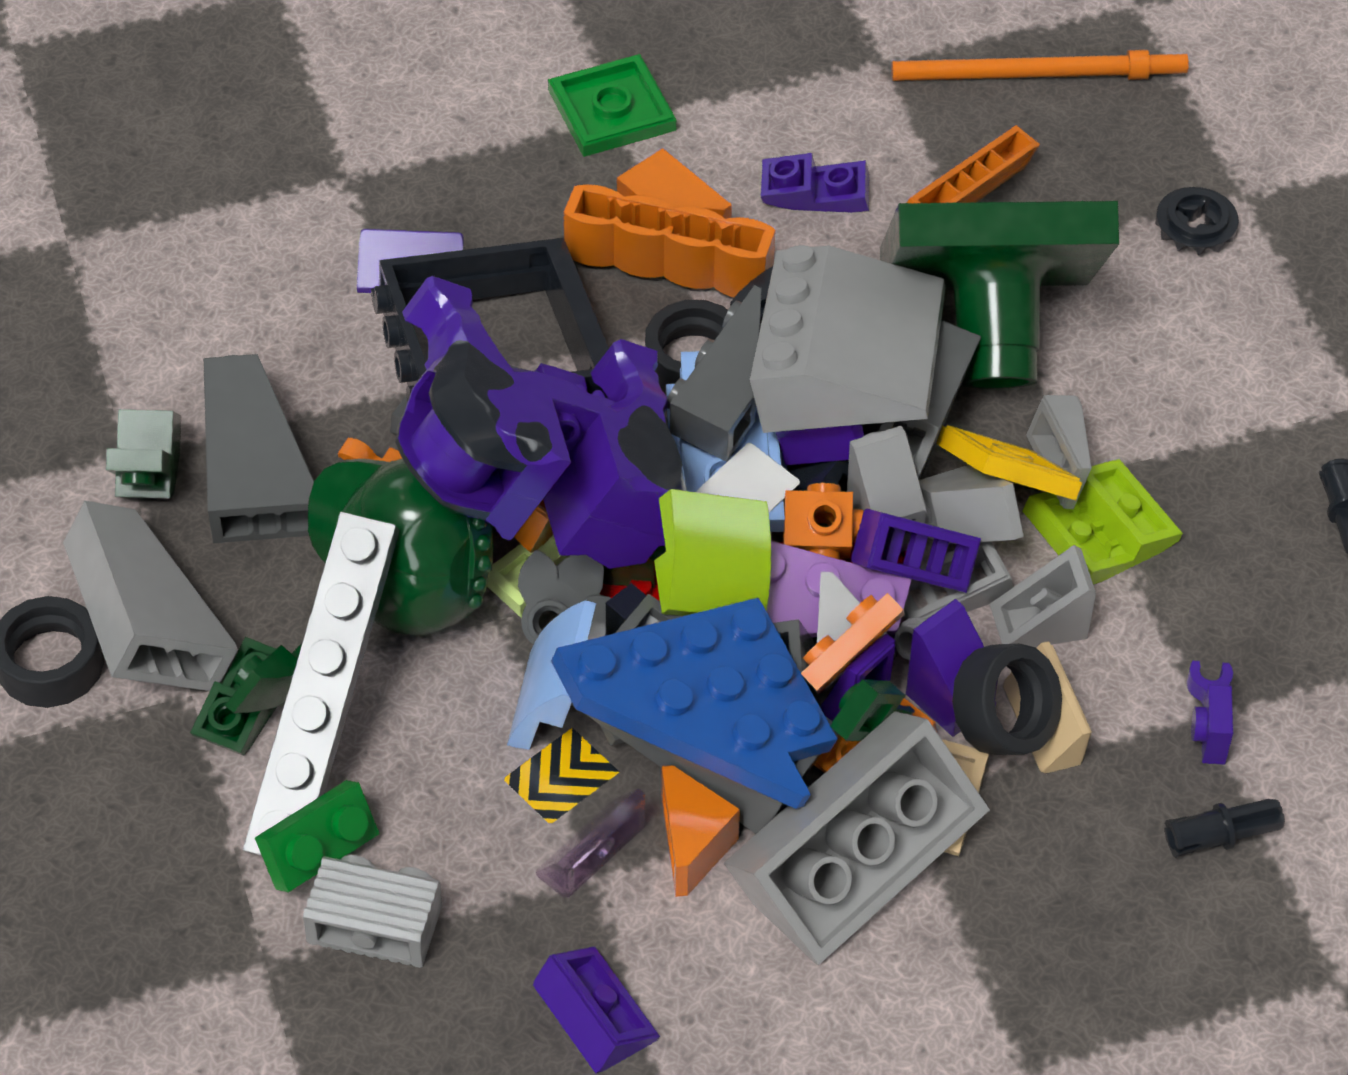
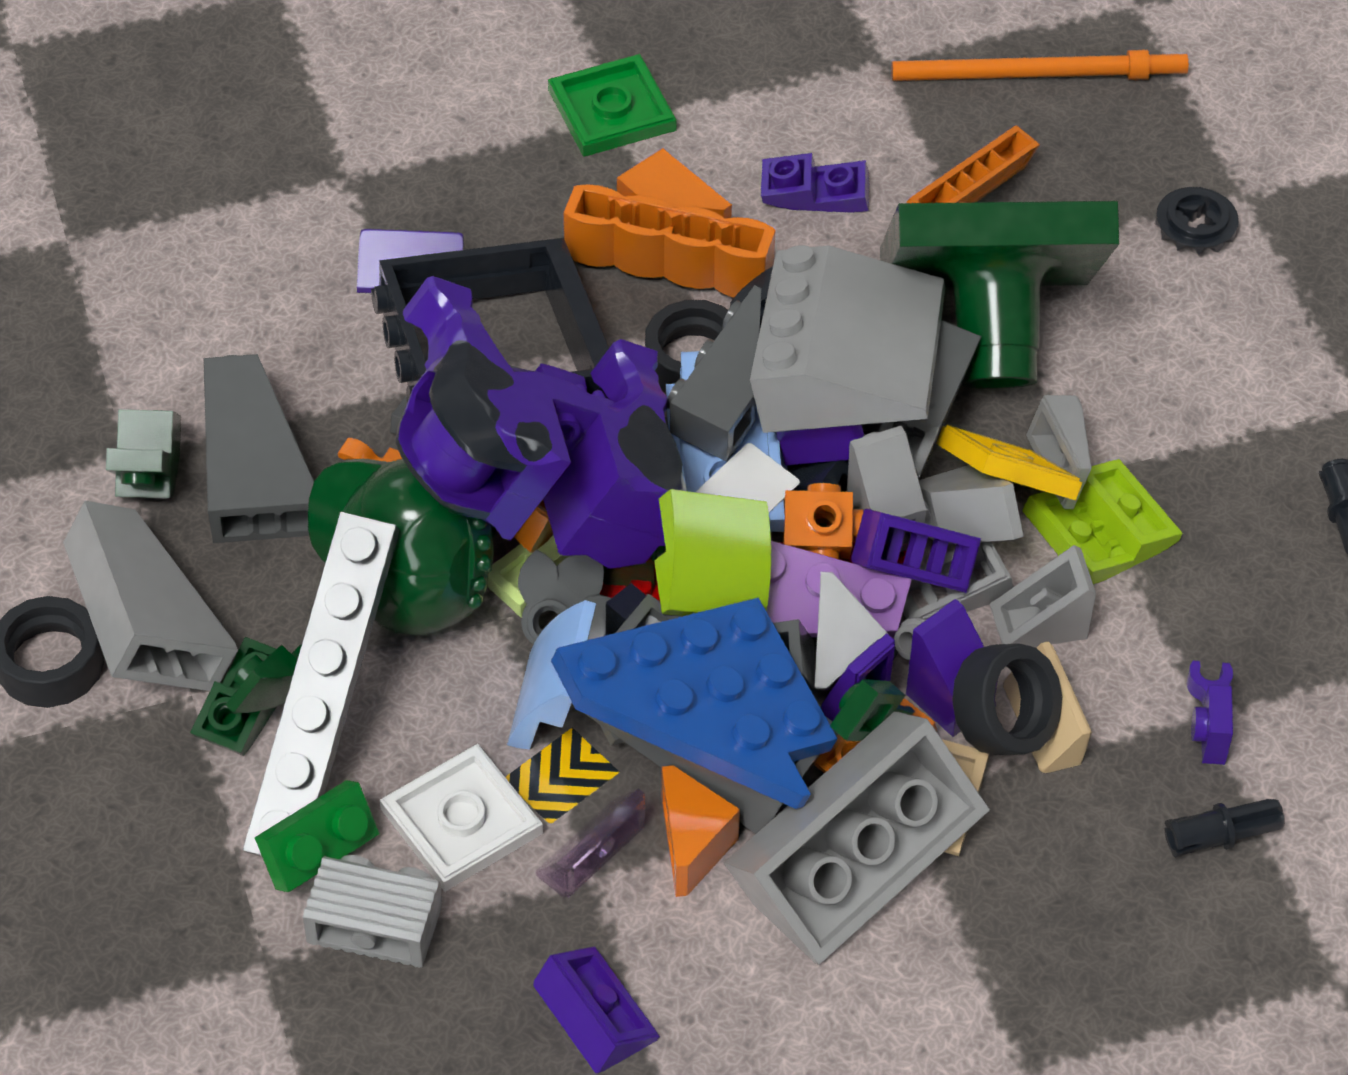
(461, 817): none -> white tile
(868, 624): plate -> none

